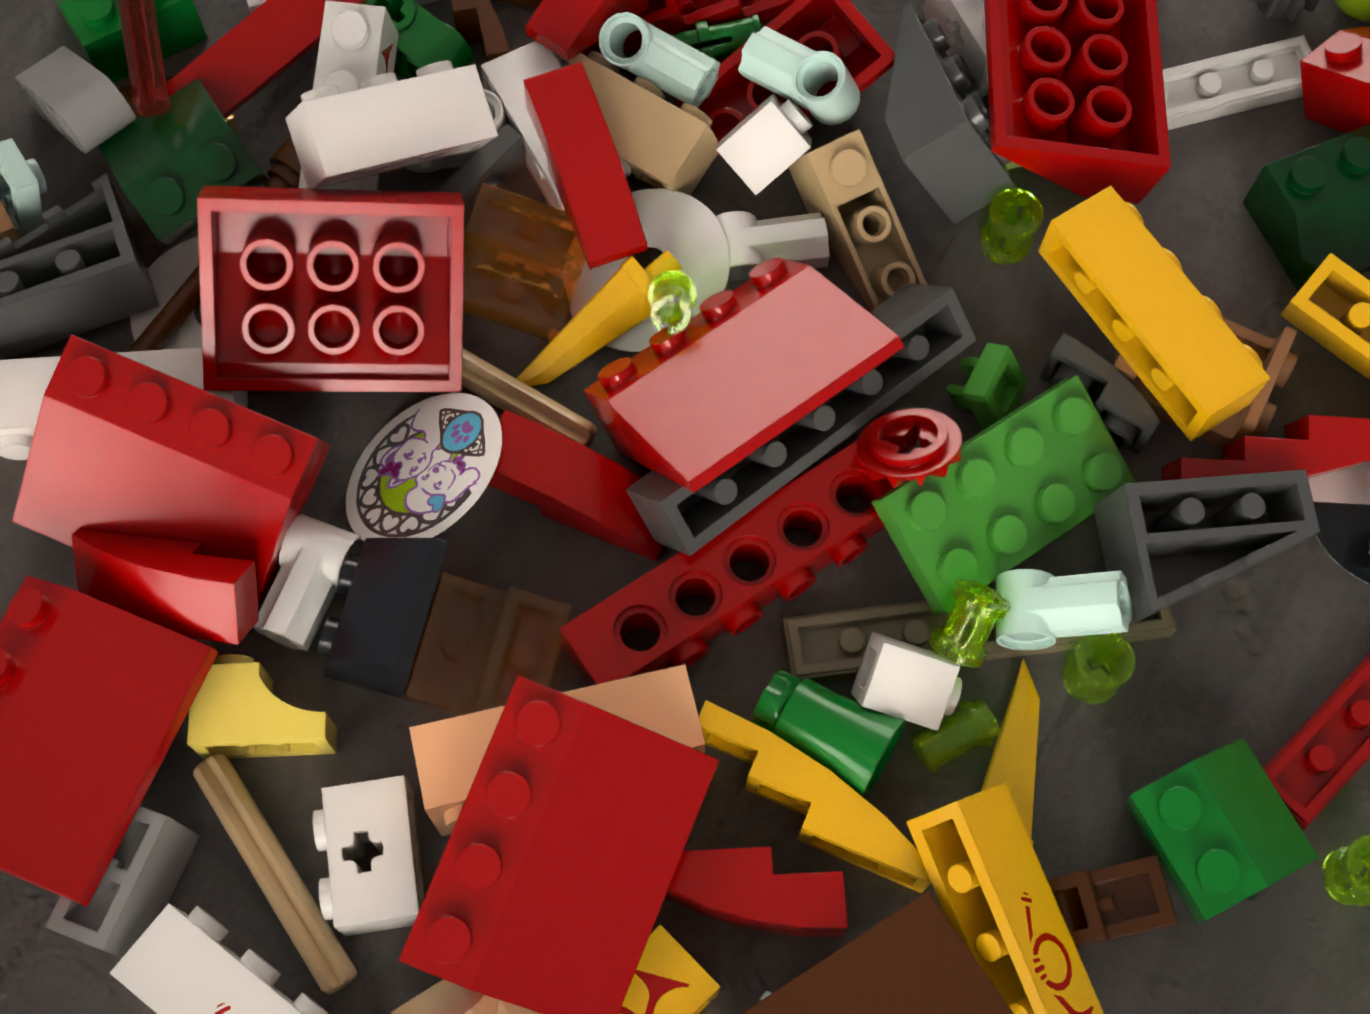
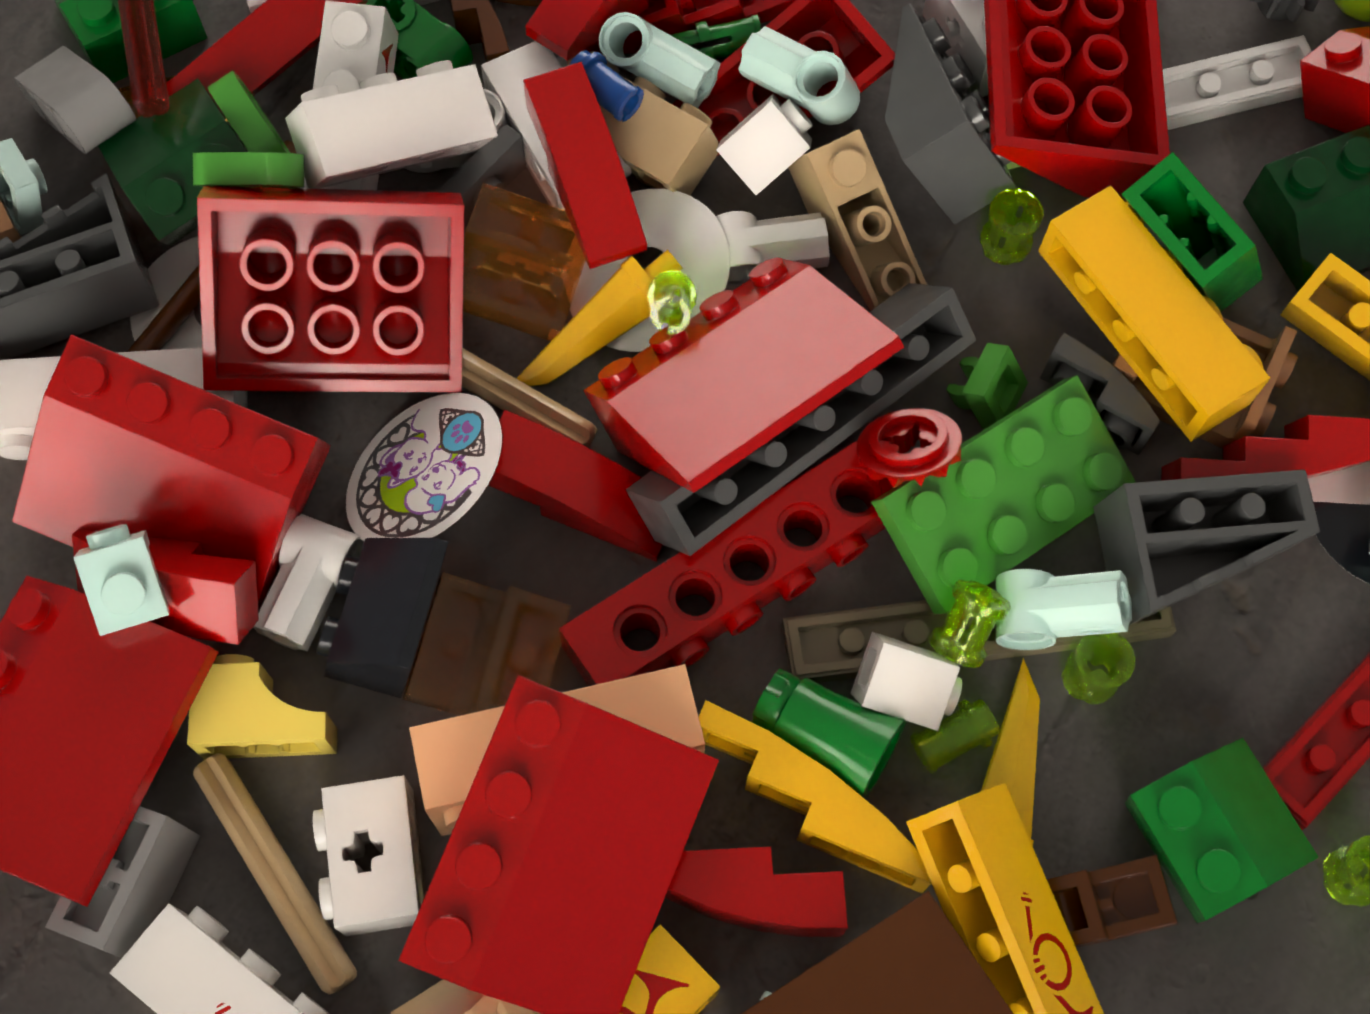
(120, 579): none -> light aqua bracket
(246, 115): none -> bright green beam
(248, 169): none -> bright green beam
(610, 88): none -> blue pin
(1195, 231): none -> green slope

